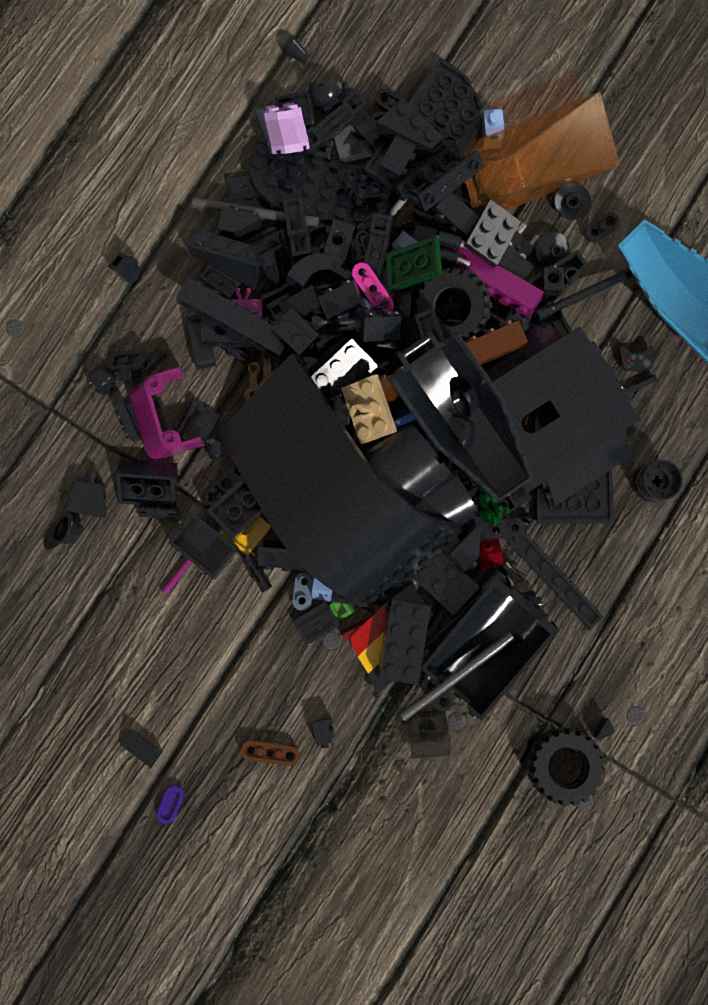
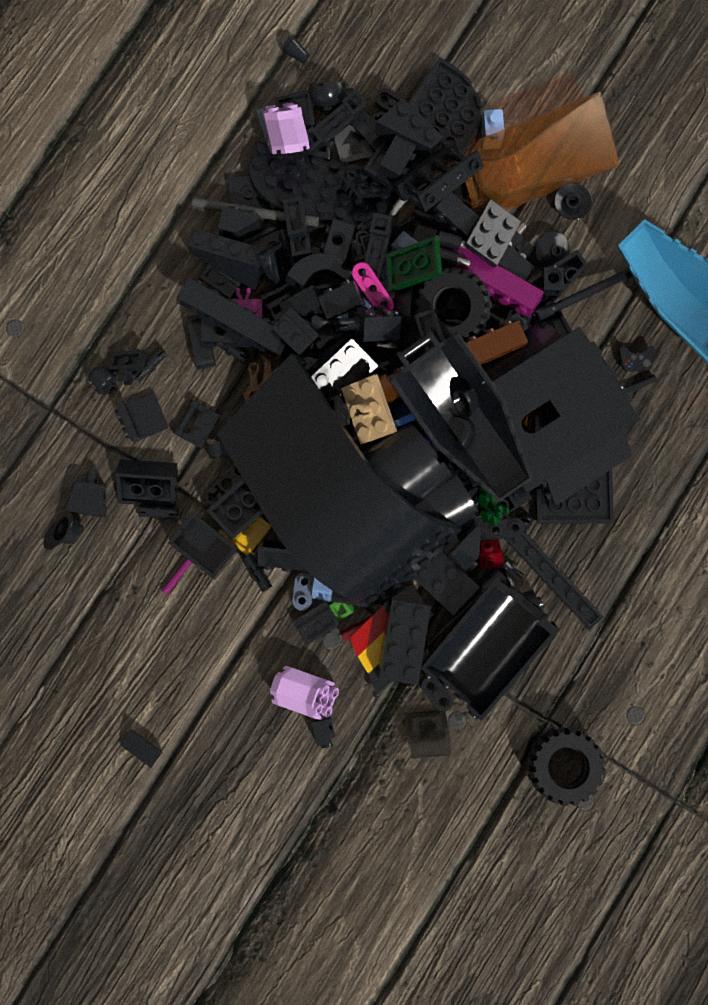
(125, 267): black brick -> none
(158, 443): magenta windscreen -> none
(170, 804): dark purple tile -> none
(261, 755): reddish brown plate -> none
(304, 693): none -> lavender brick
(457, 676): dark grey piece -> none
(601, 228): black plate -> none
(604, 729): black slope -> none
(668, 480): black wheel -> none

